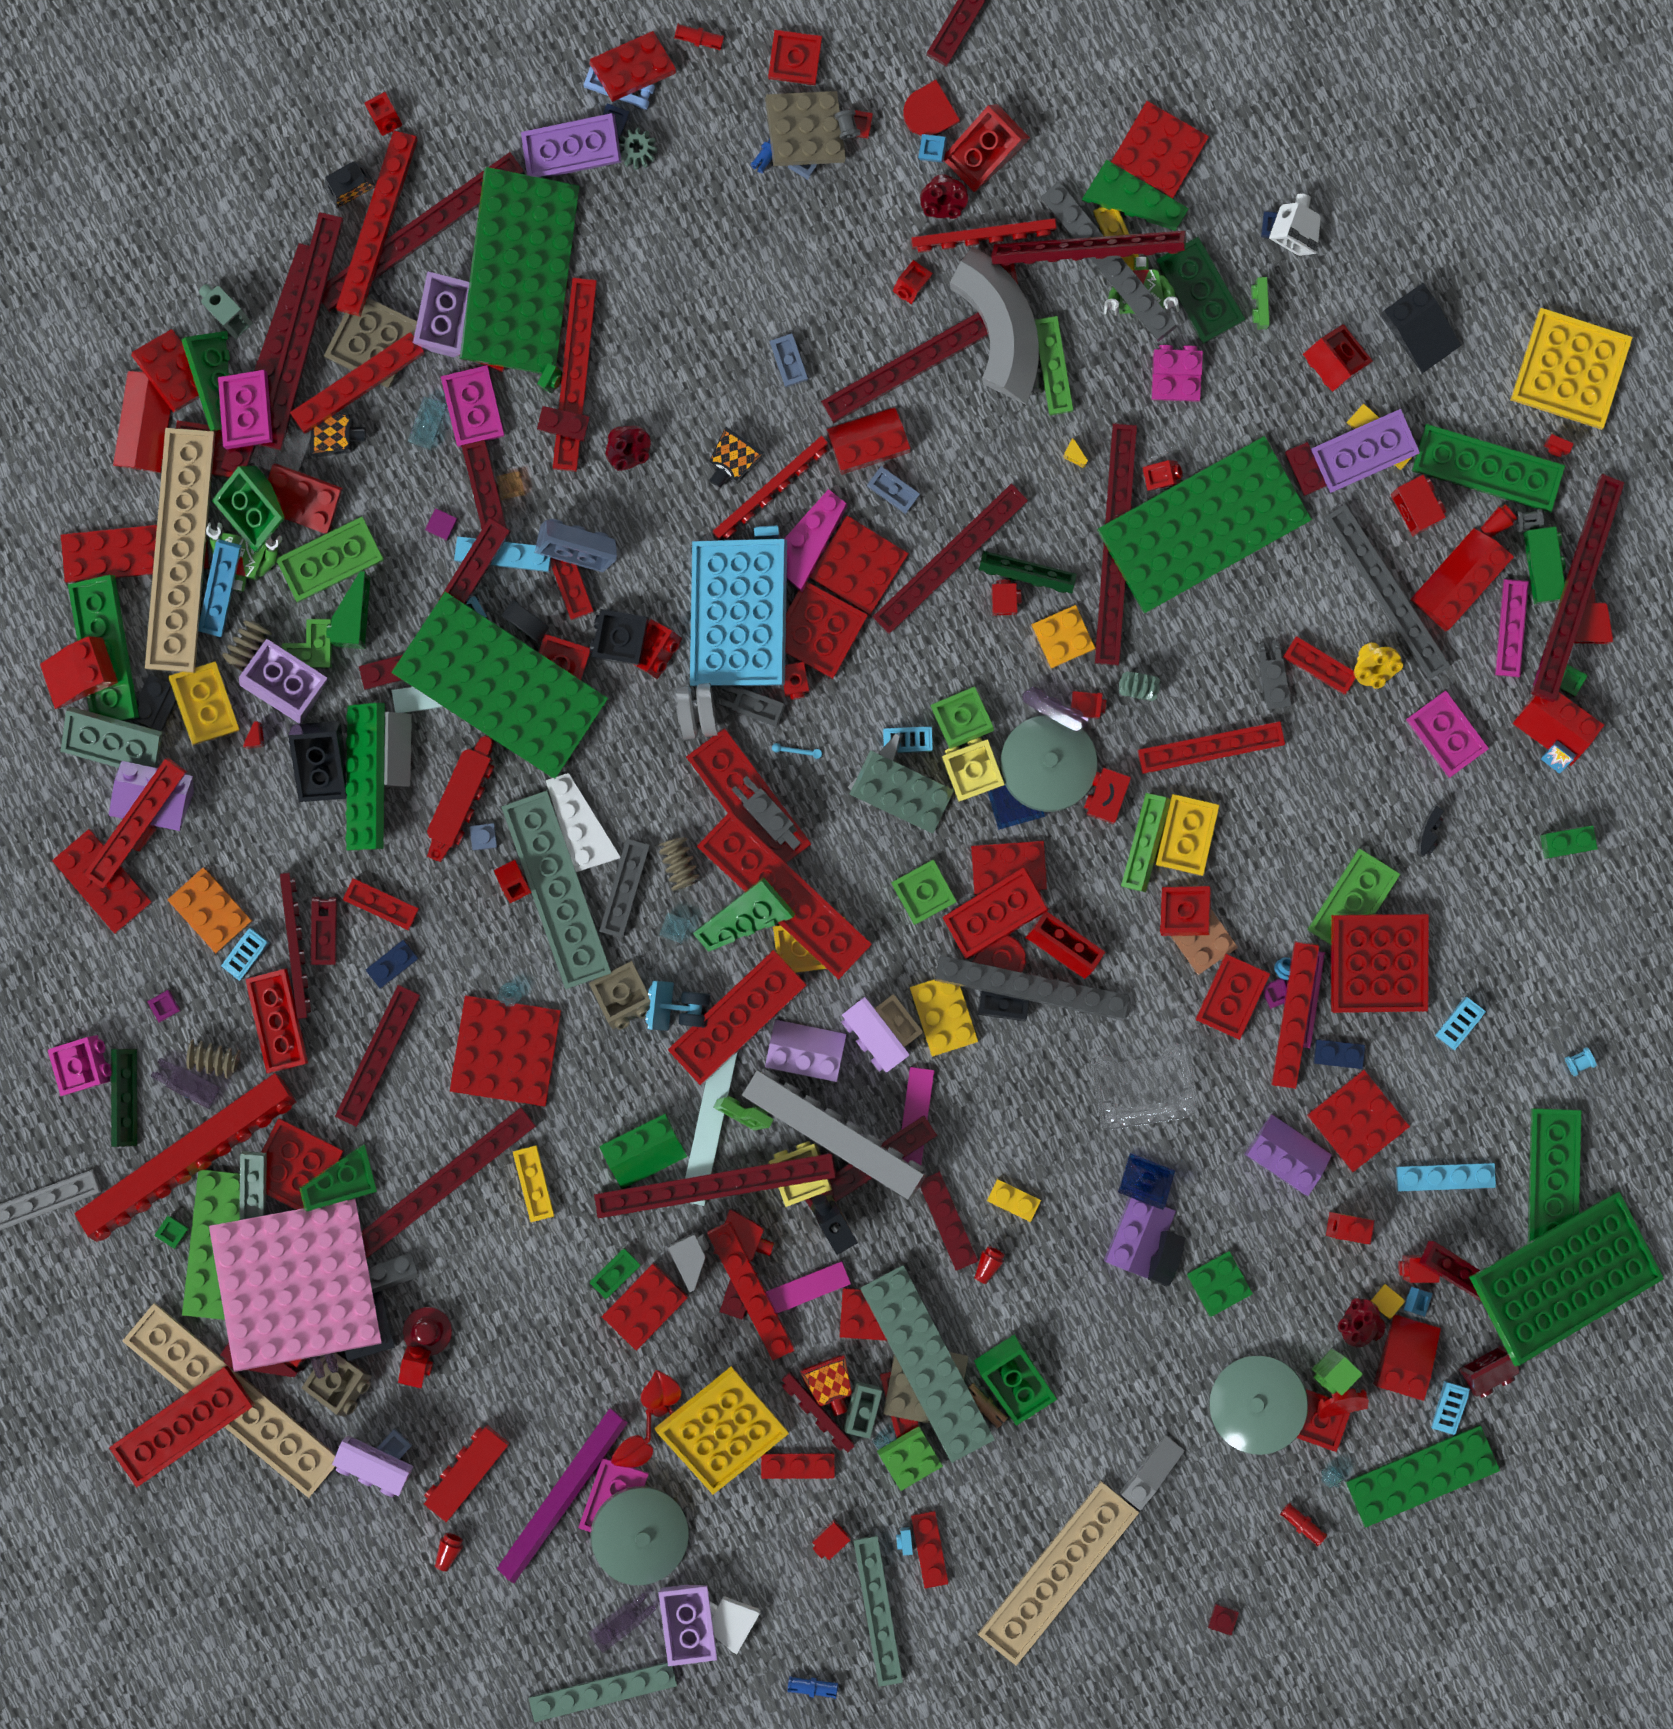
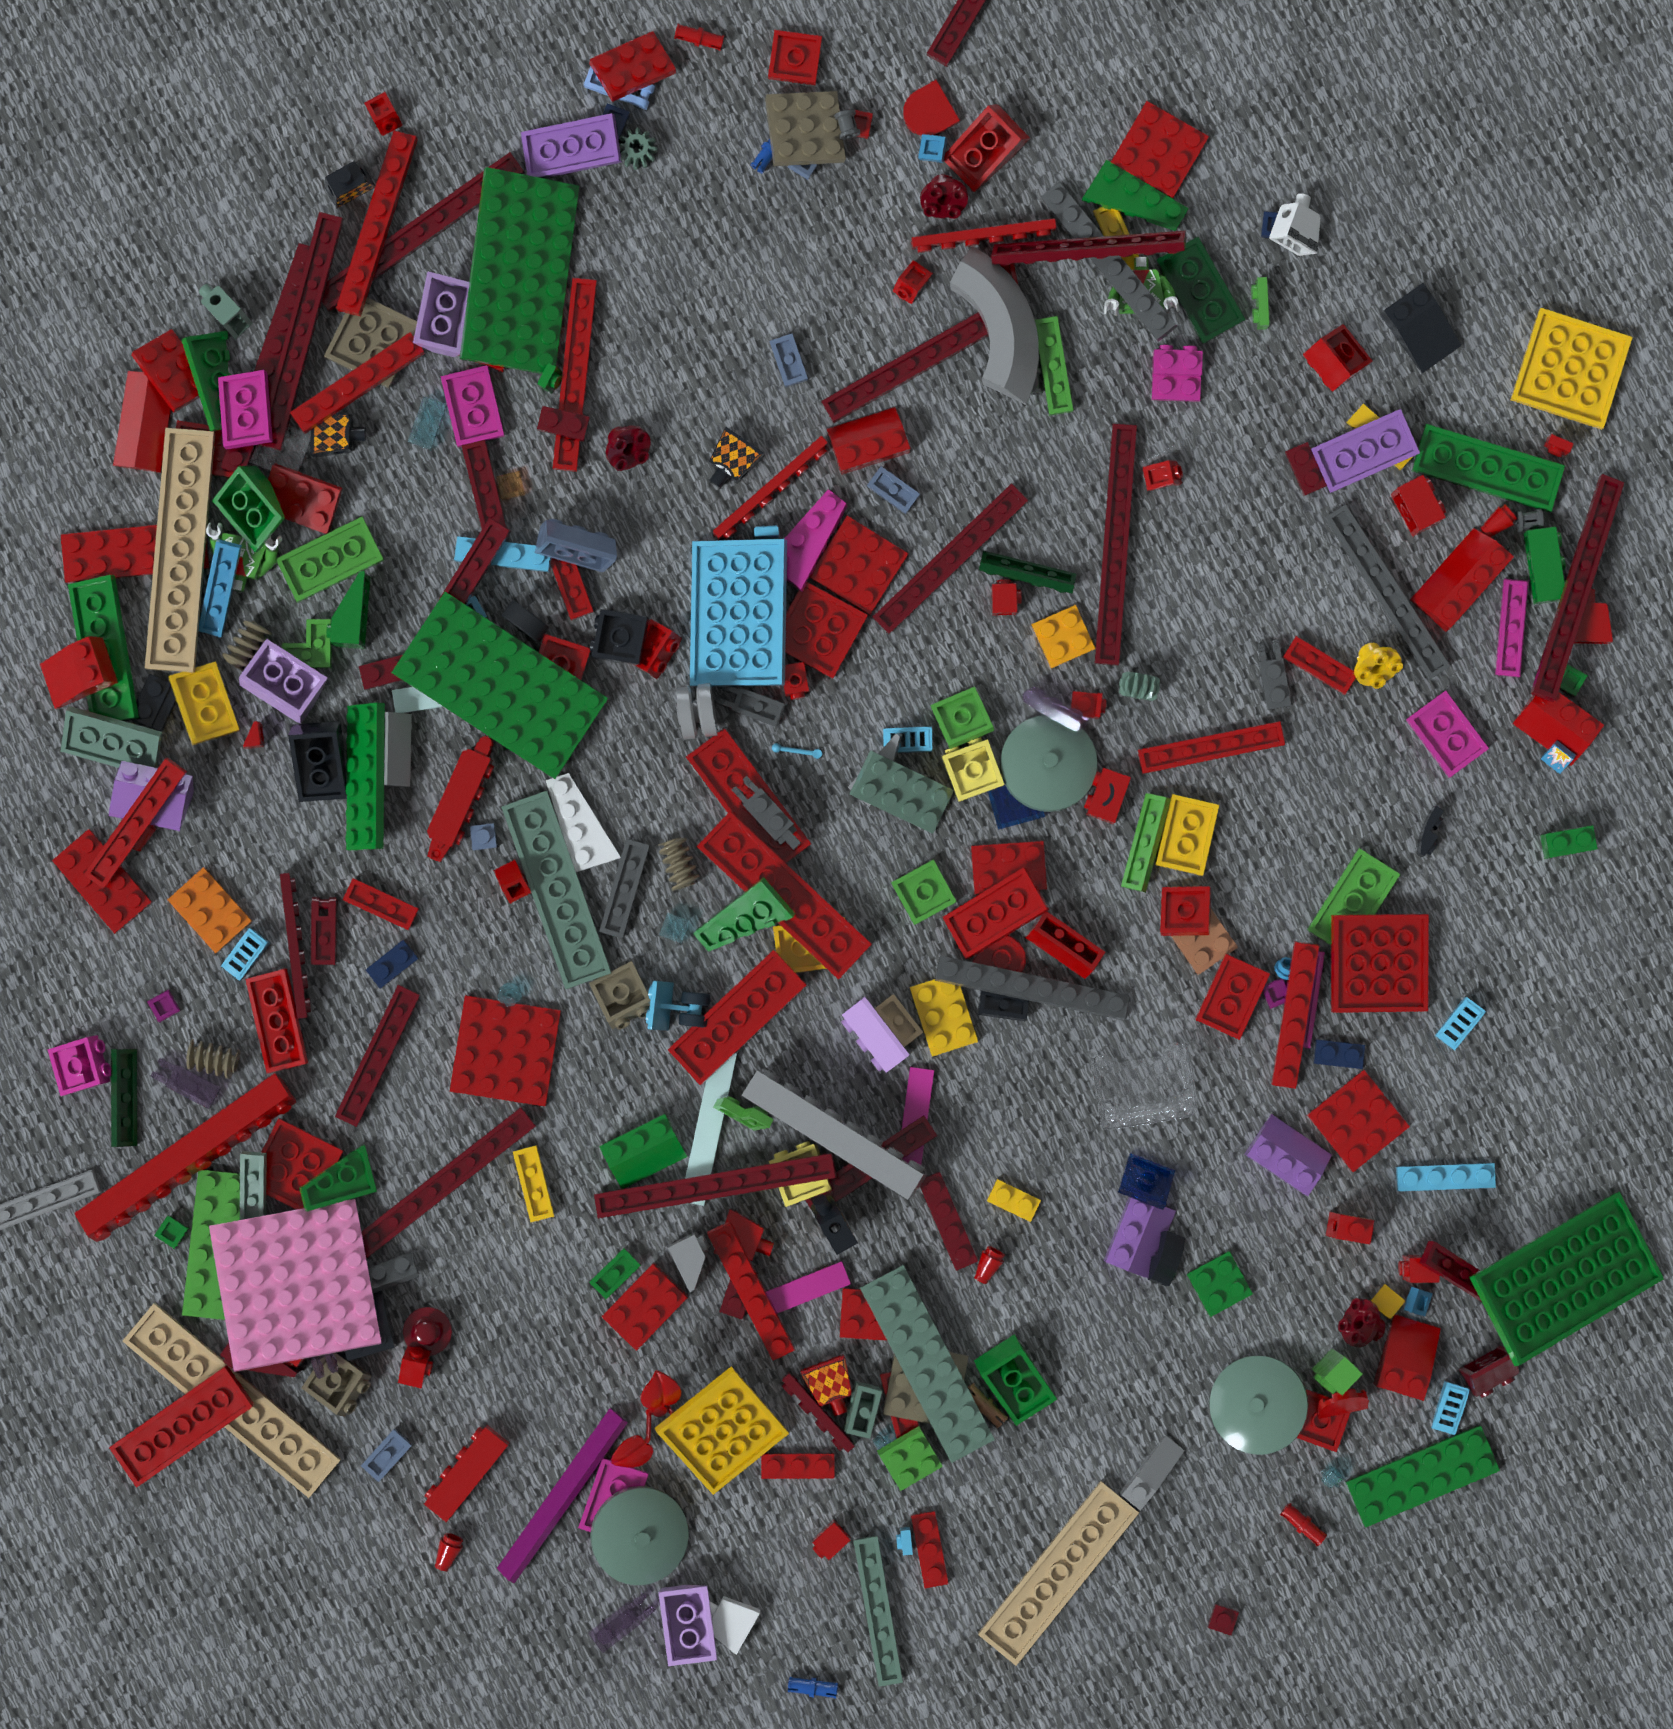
(372, 1466): lavender slope -> none
(441, 524): magenta tile -> none
(602, 1691): sand green plate -> none
(805, 1050): lavender slope -> none
(1074, 454): yellow slope -> none
(1204, 524): green plate -> none
(1553, 1169): green plate -> none
(1580, 1061): medium azure bush -> none

